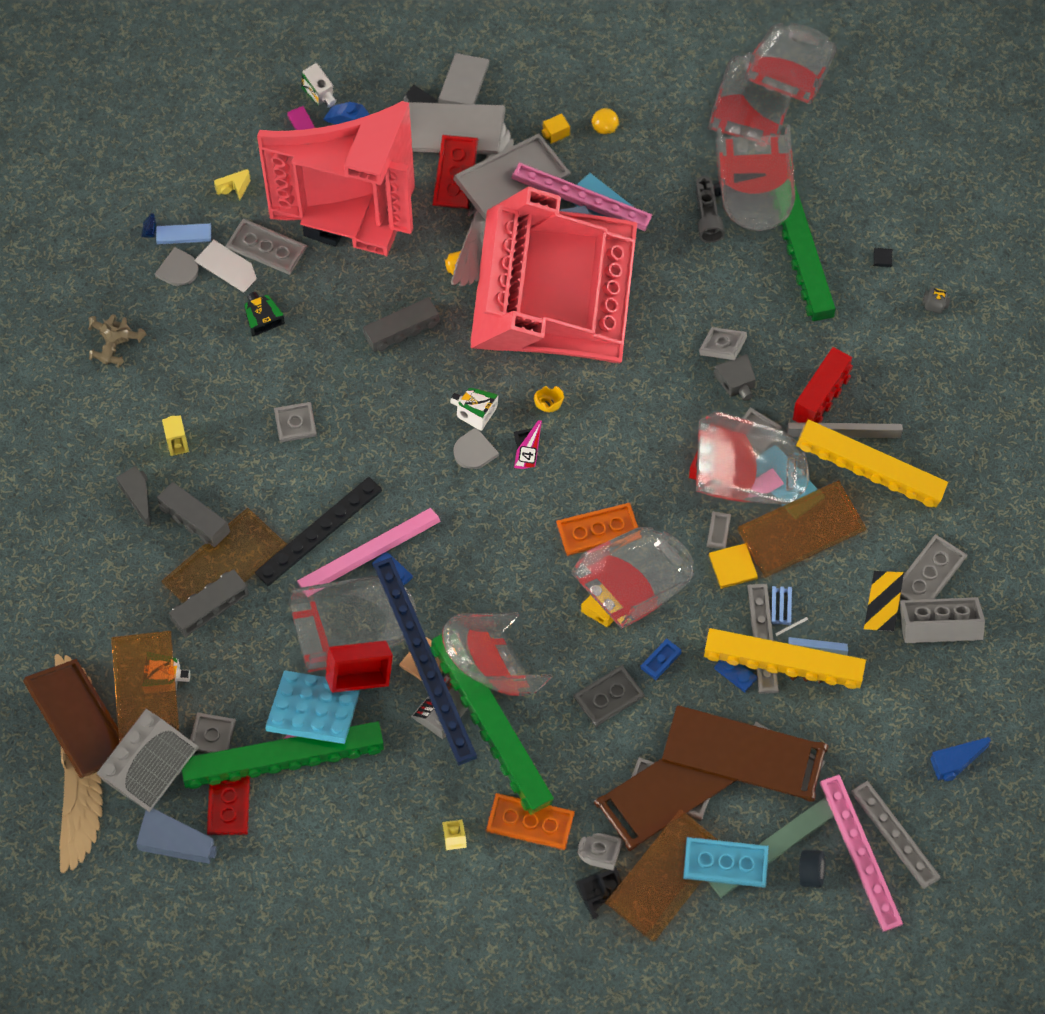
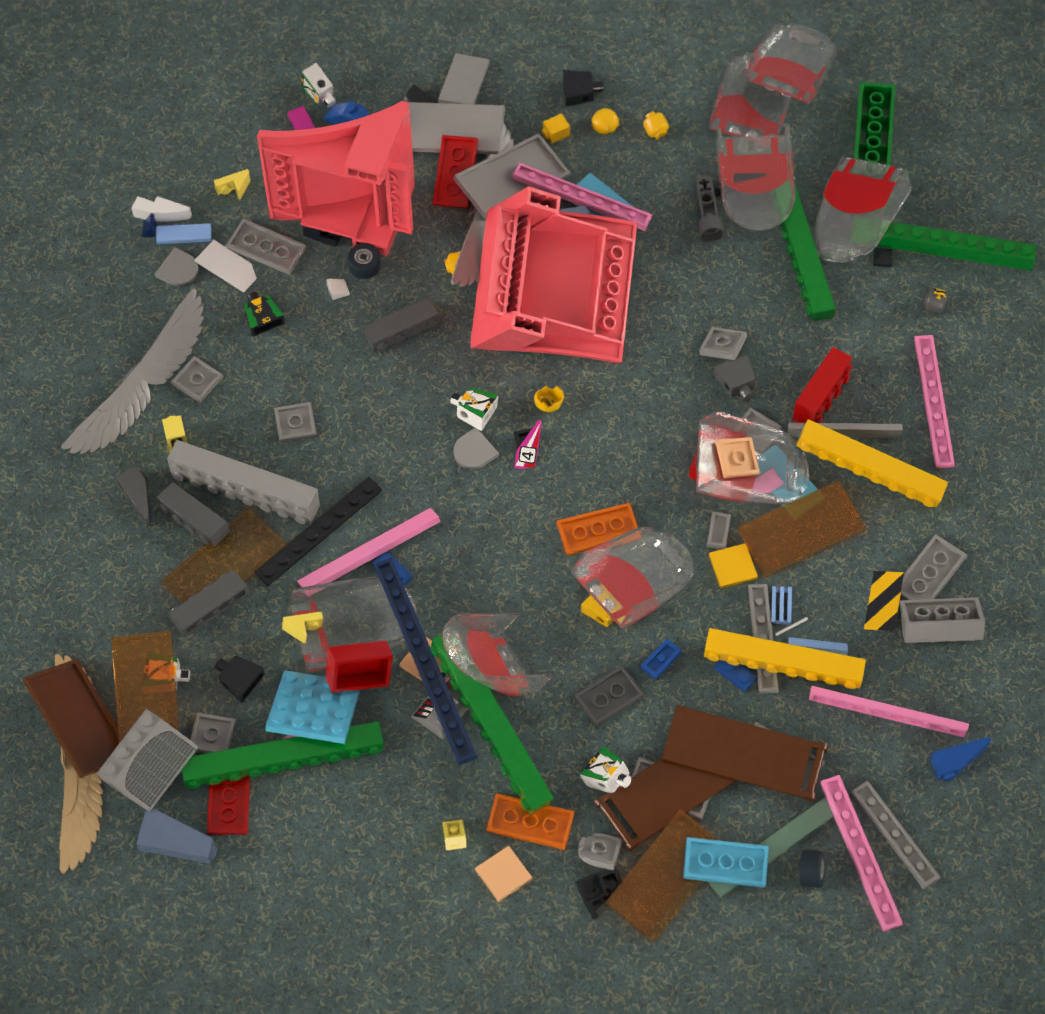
(114, 334): dark tan piece -> none
(133, 393): none -> light grey piece
(162, 208): none -> white slope
(197, 379): none -> light grey tile
(239, 676): none -> black torso
(243, 482): none -> light grey brick
(298, 624): none -> light yellow slope
(337, 288): none -> white slope
(363, 261): none -> black wheel
(503, 873): none -> light nougat tile
(580, 87): none -> black torso
(606, 772): none -> torso
(655, 125): none -> yellow head
(737, 457): none -> light nougat tile
(858, 208): none -> clear windscreen
(874, 122): none -> green brick
(888, 711): none -> bright pink tile
(934, 402): none -> bright pink tile
(959, 246): none -> green brick

